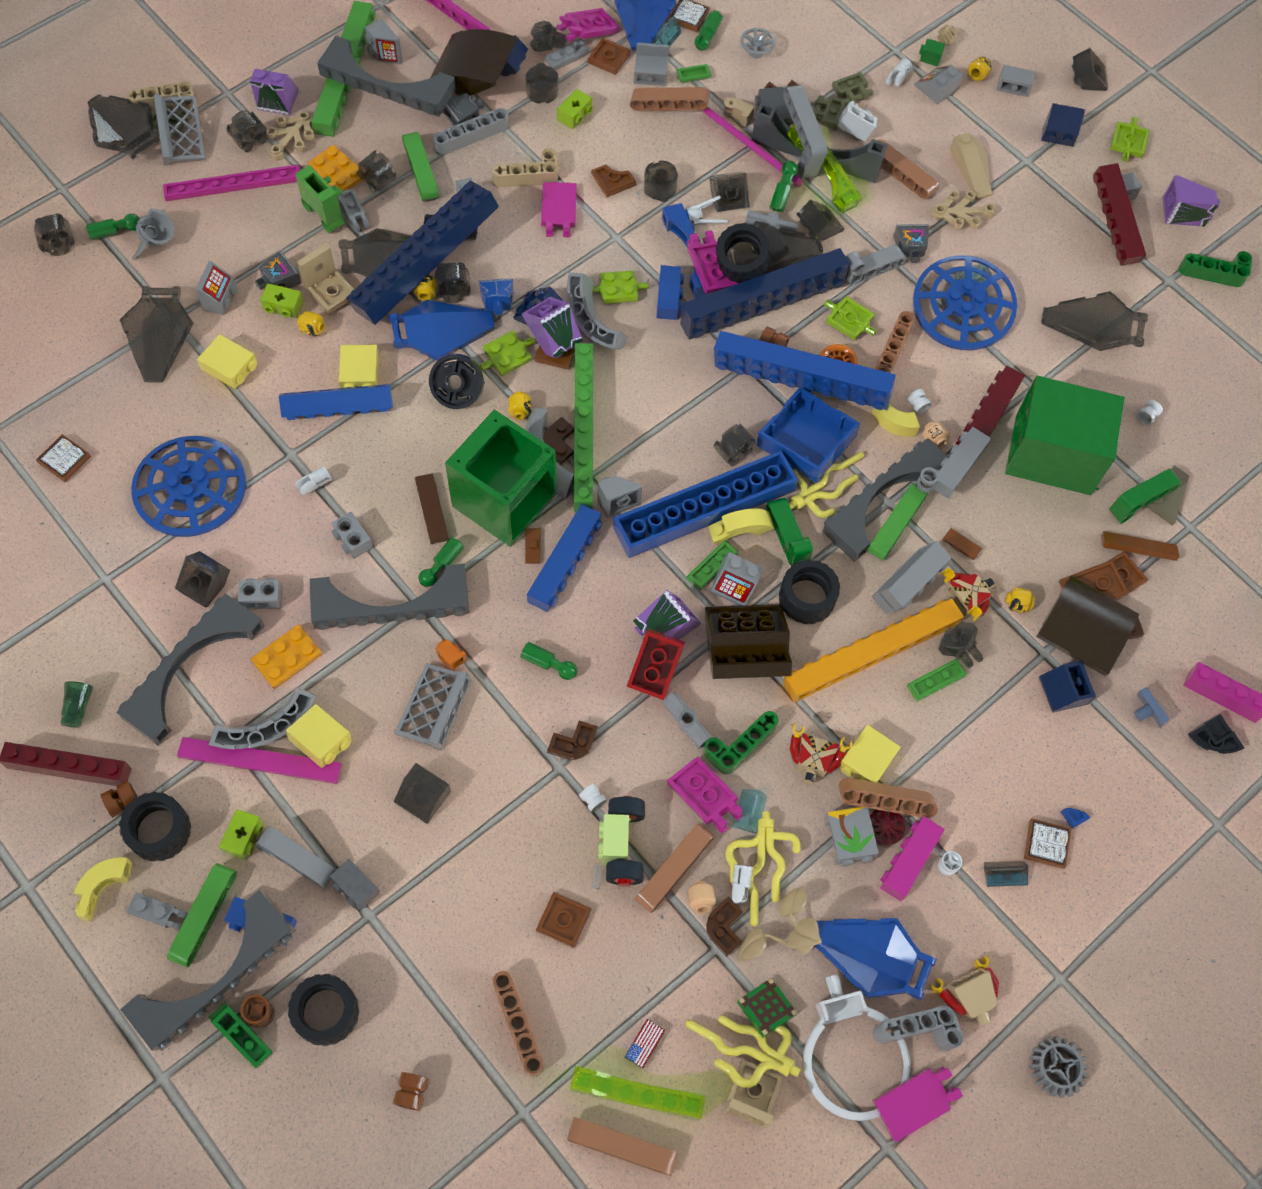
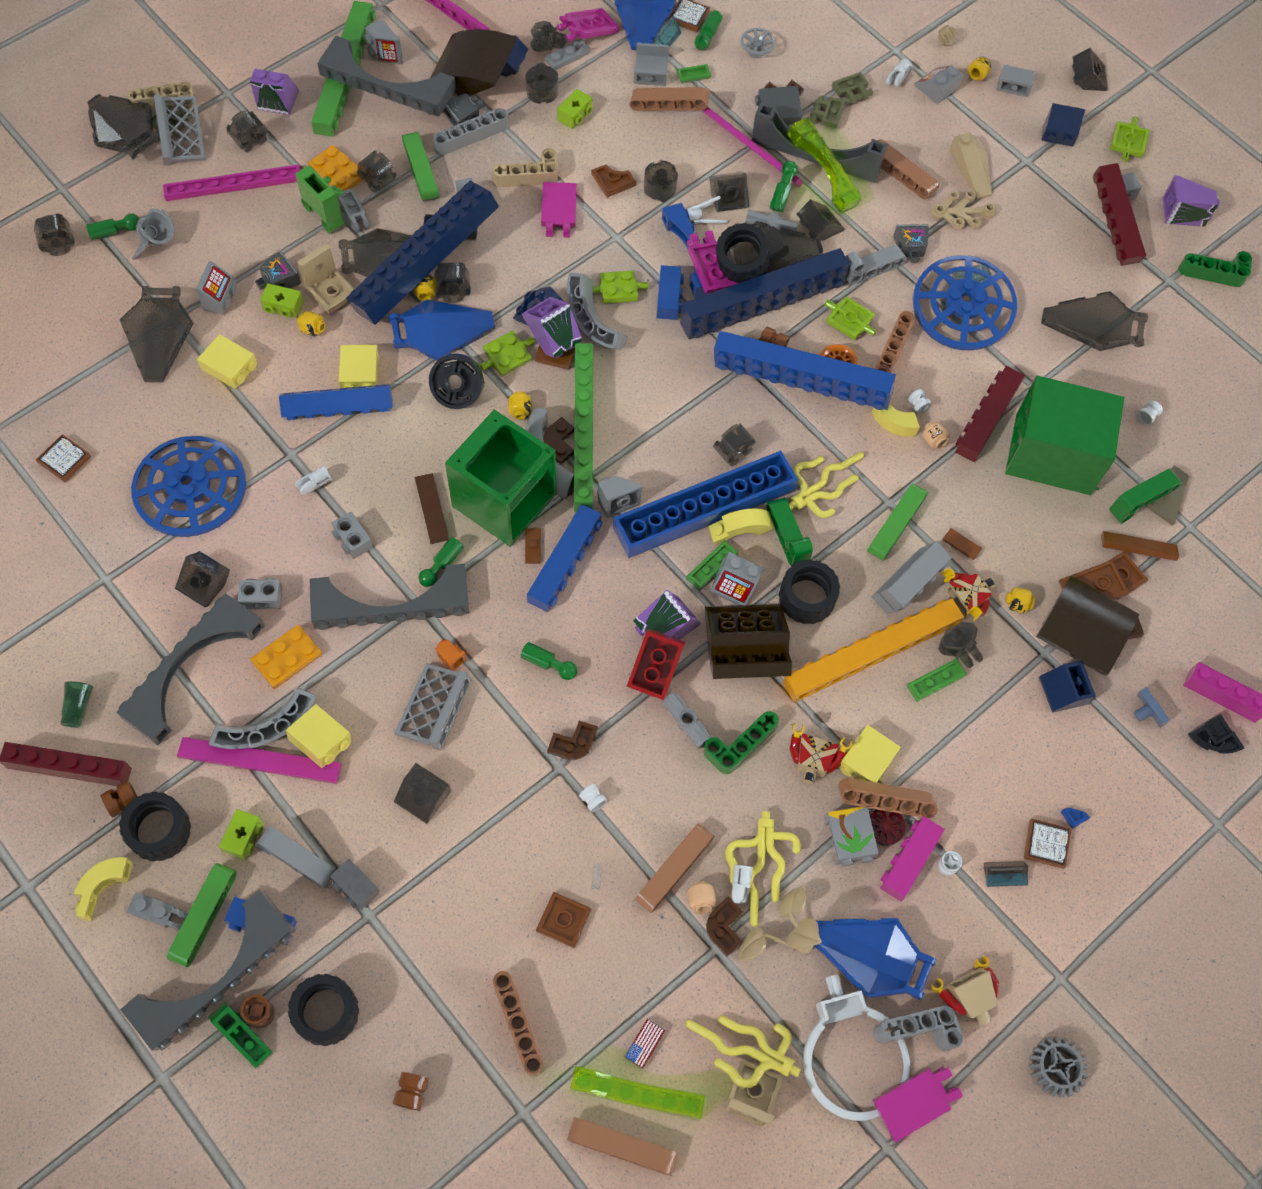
(302, 119): tan plant -> none
(497, 295): blue torso -> none
(609, 56): dark orange tile -> none
(614, 847): brick -> none
(705, 794): dark pink tile -> none
(739, 110): tan leg -> none
(753, 805): clear light blue slope -> none
(767, 1007): tile -> none
(808, 131): light grey beam -> none
(808, 434): blue tile -> none
(848, 525): dark grey arch -> none
(857, 121): white brick -> none
(931, 52): green brick -> none
(957, 465): light grey hinge -> none

